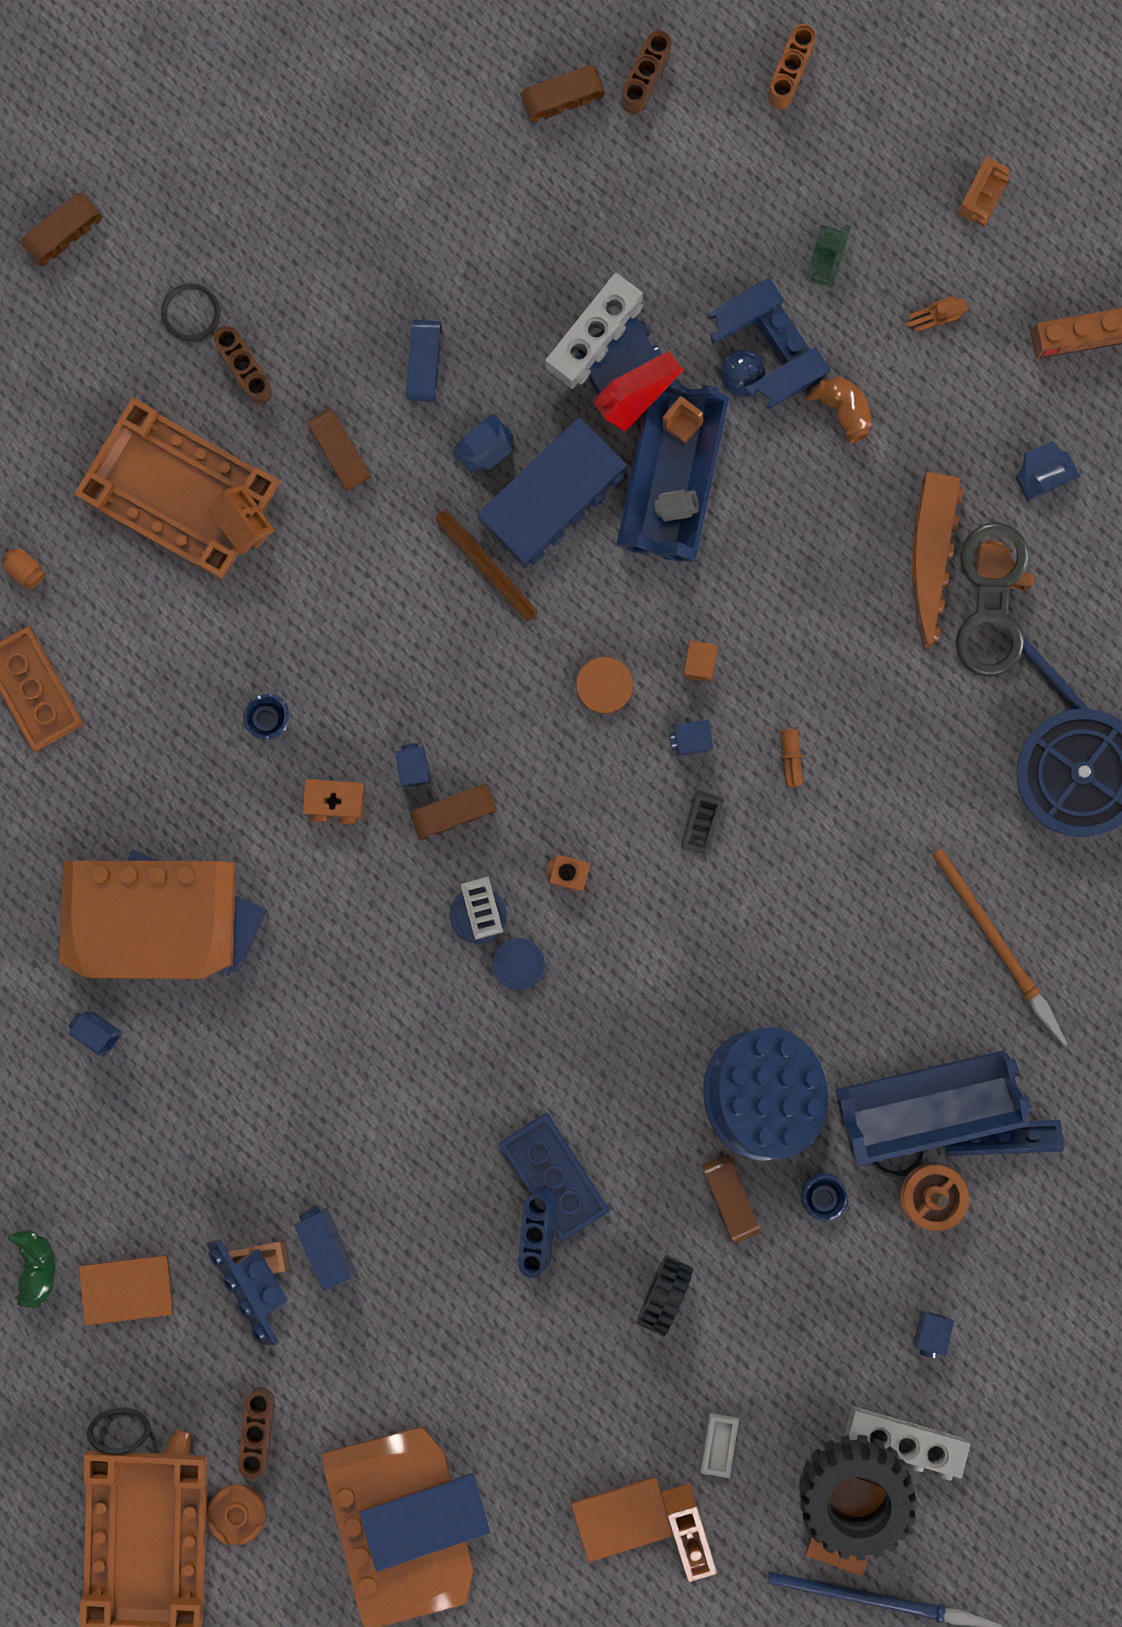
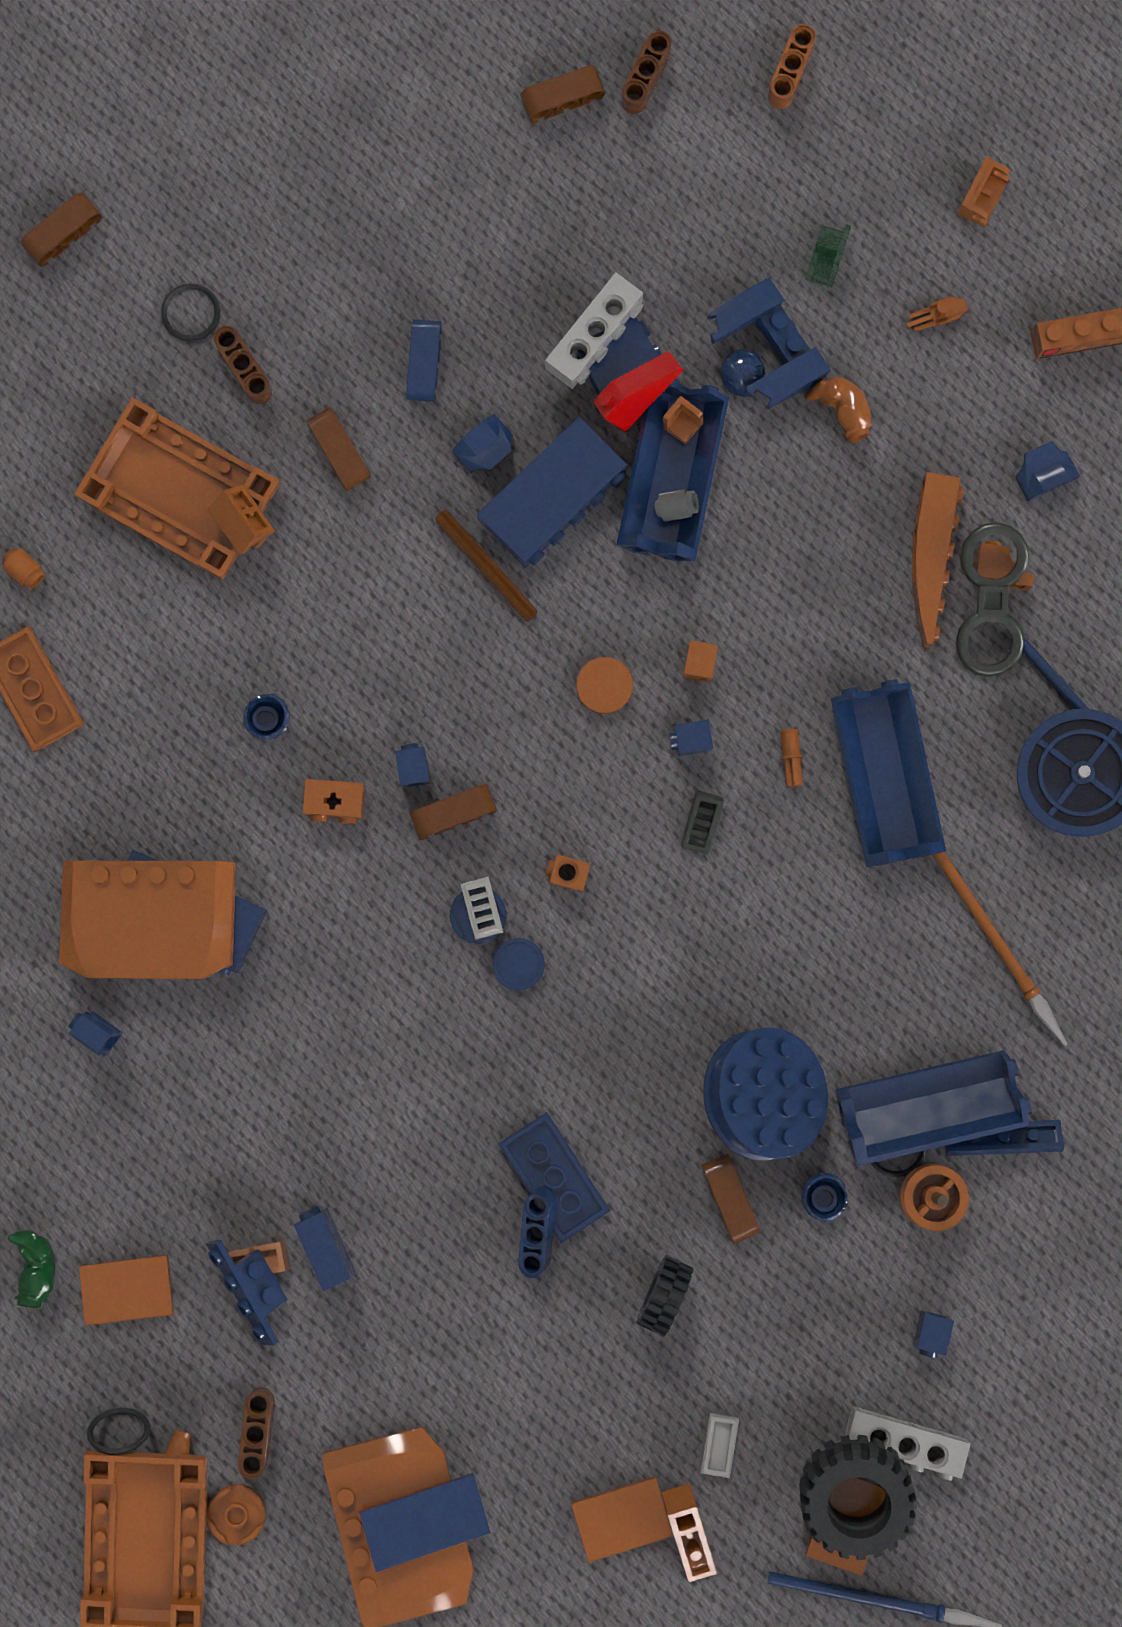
(888, 773): none -> dark blue panel

